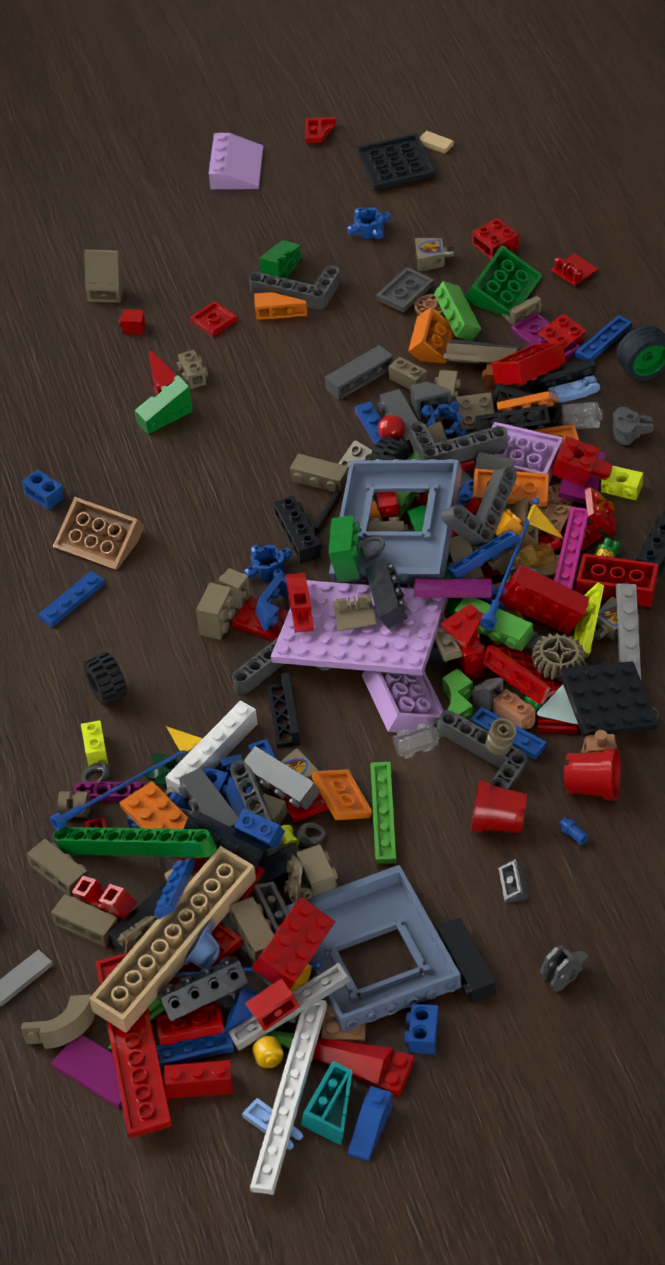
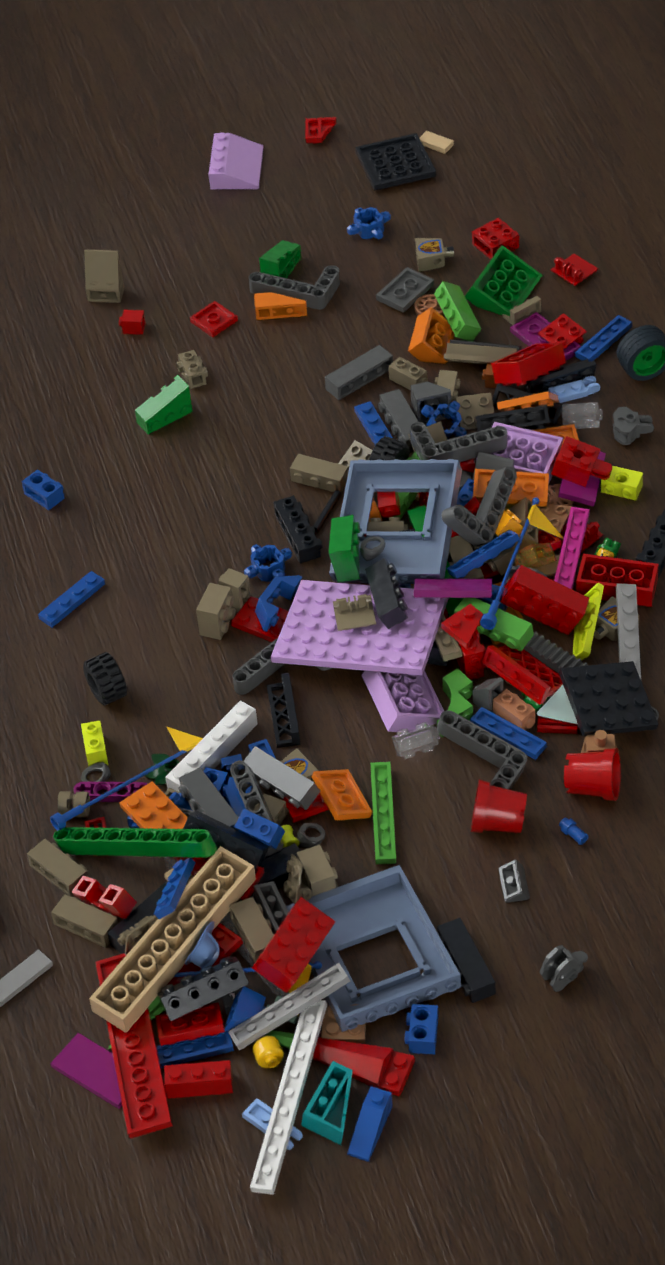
(64, 1028): dark tan arch -> none
(98, 533): medium nougat slope -> none
(161, 373): red slope -> none
(272, 1004): red brick -> none
(299, 602): red slope -> none
(391, 426): red hair -> none
(500, 736): dark tan wheel -> none
(557, 653): dark tan gear -> none
(600, 510): red plate -> none

